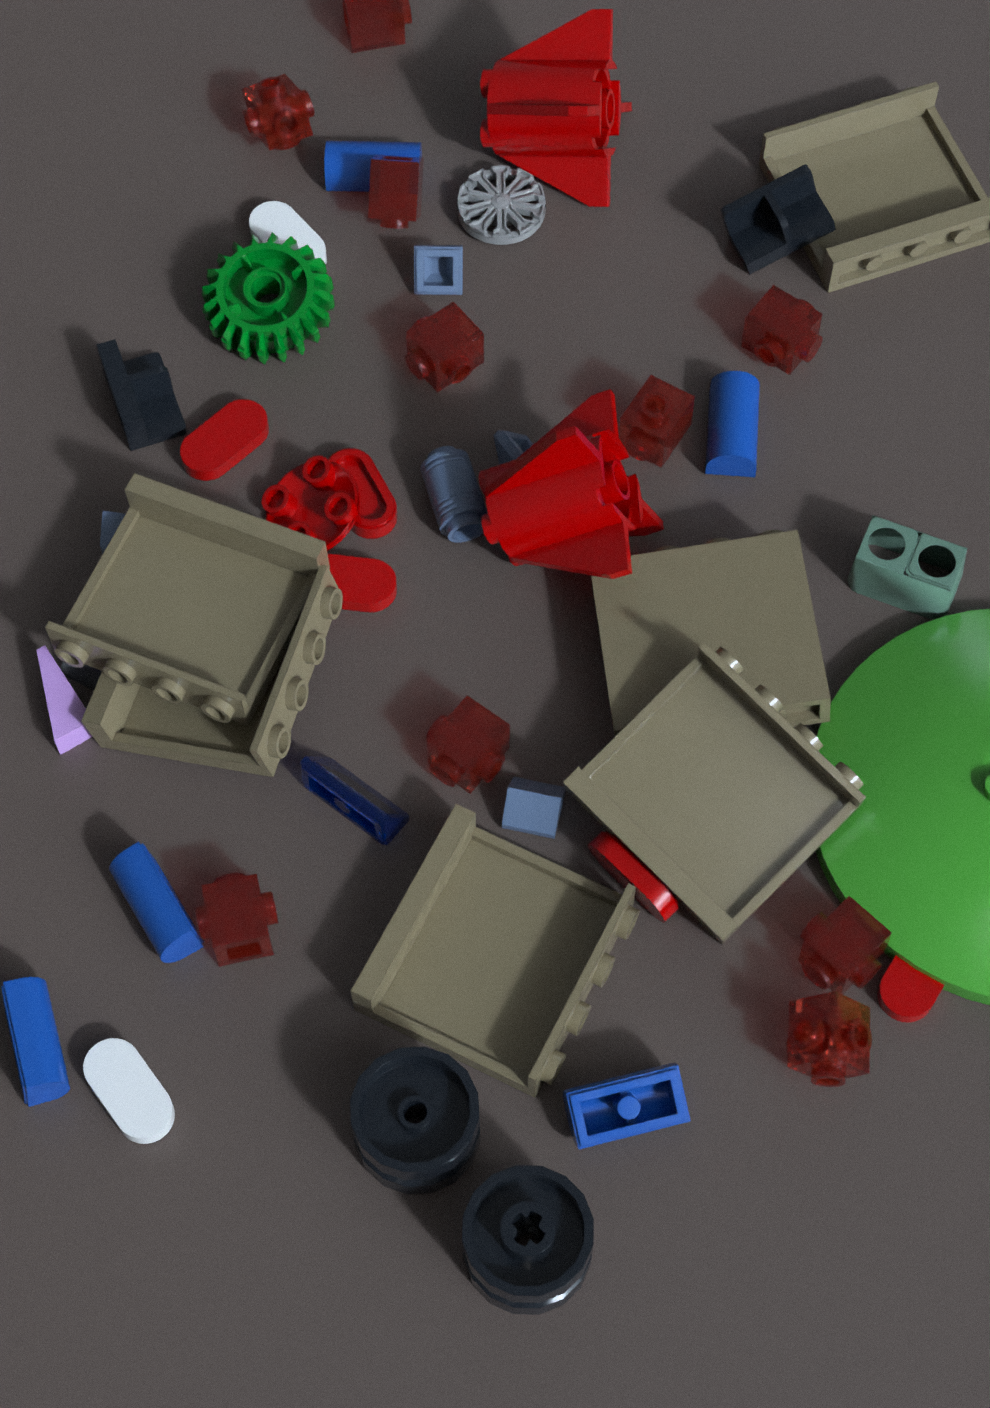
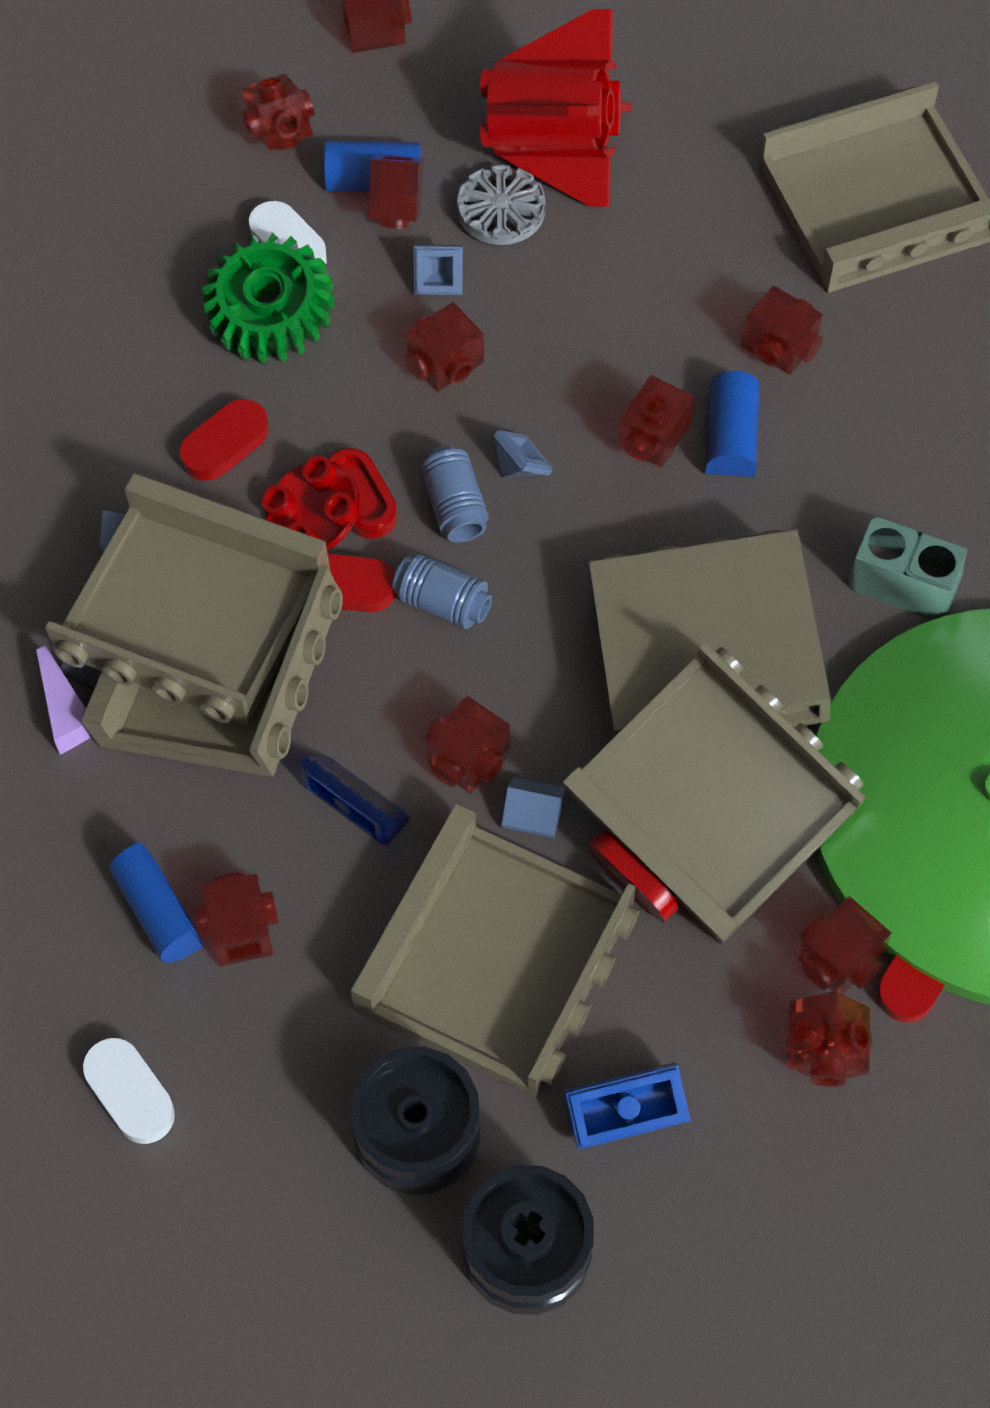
(35, 1040): blue brick -> none
(142, 396): black panel -> none
(442, 591): none -> sand blue head
(569, 497): red brick -> none
(777, 219): black panel -> none

